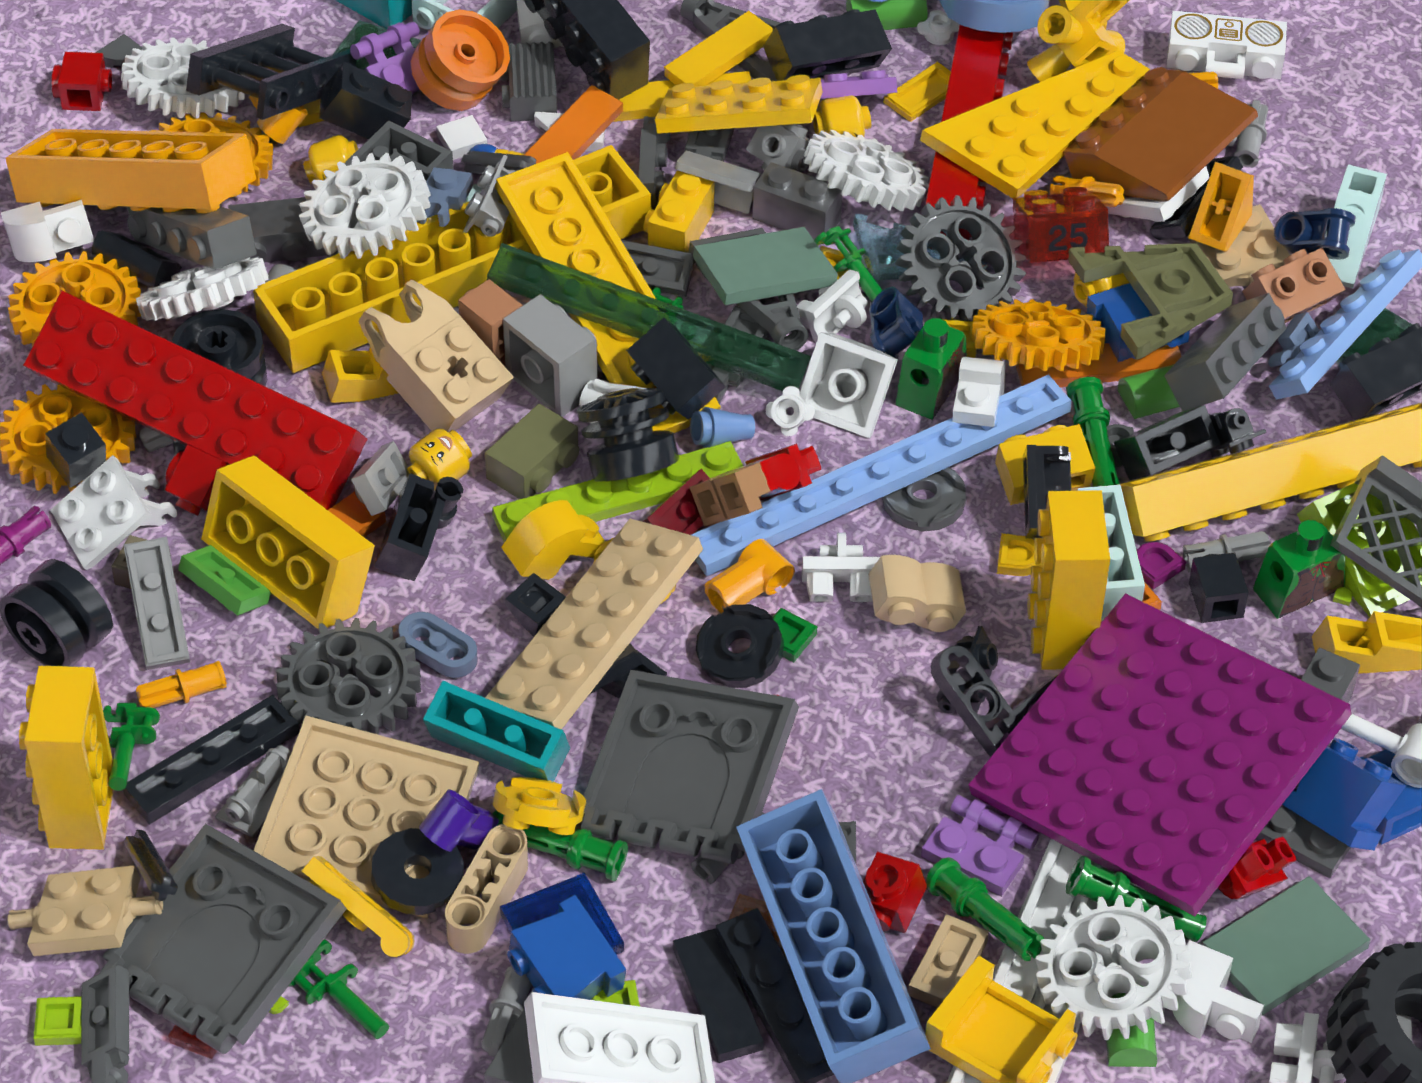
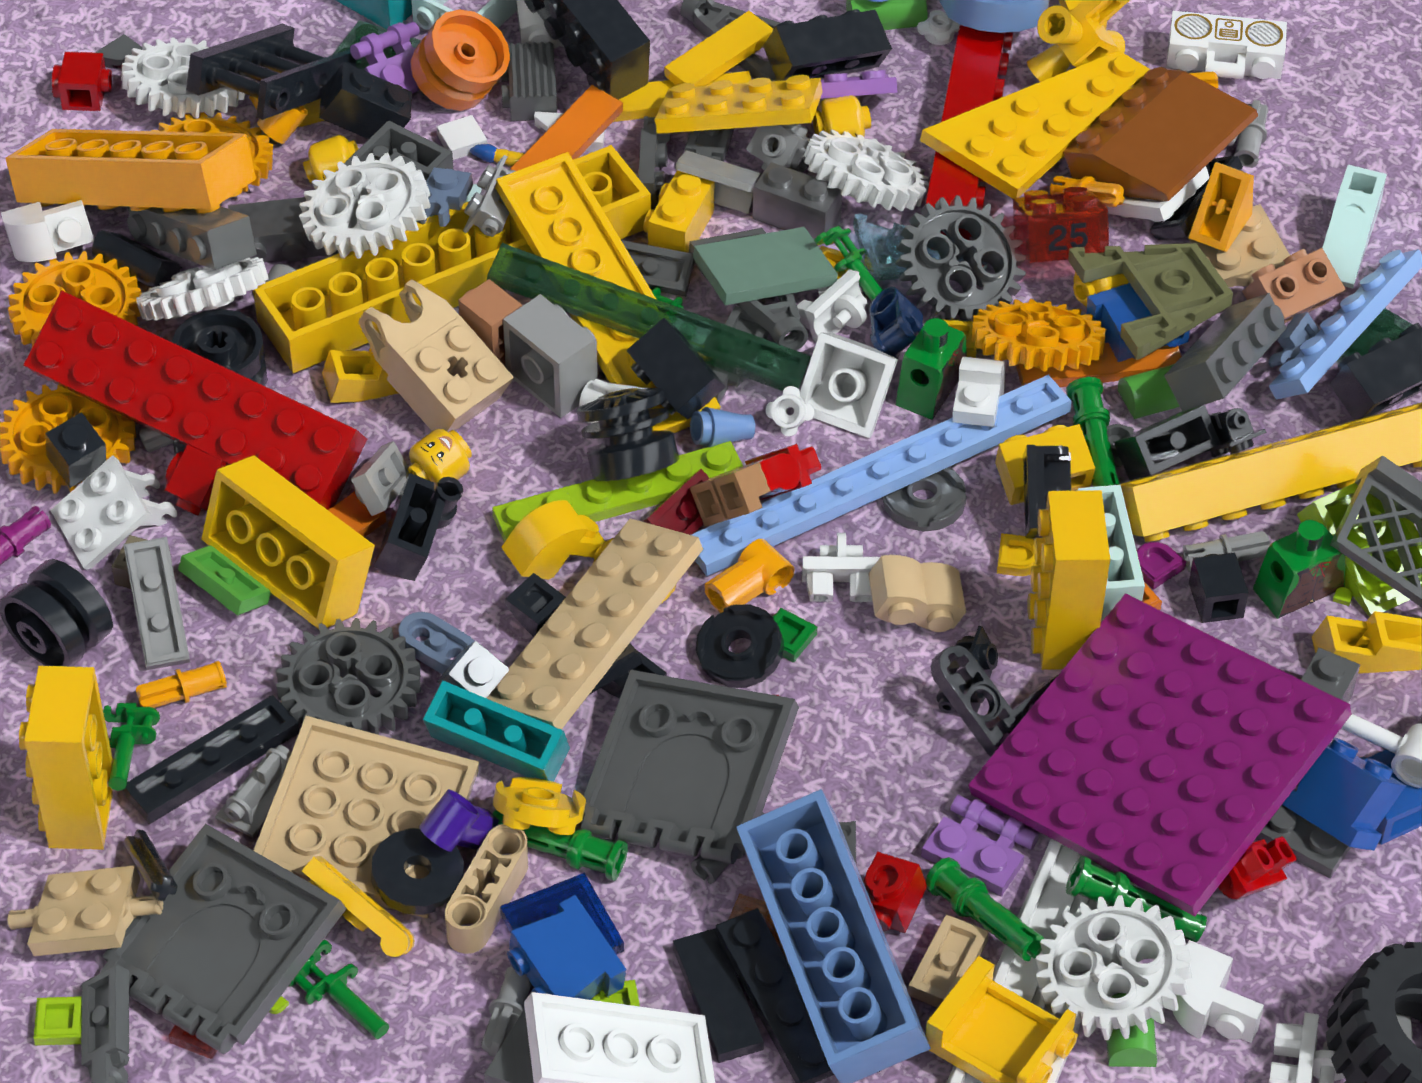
(475, 670): none -> brick
(478, 161): dark grey axle -> none
(532, 452): olive brick -> none
(920, 92): yellow tile -> none
(1288, 944): sand green tile -> none
(1316, 230): dark blue piece -> none

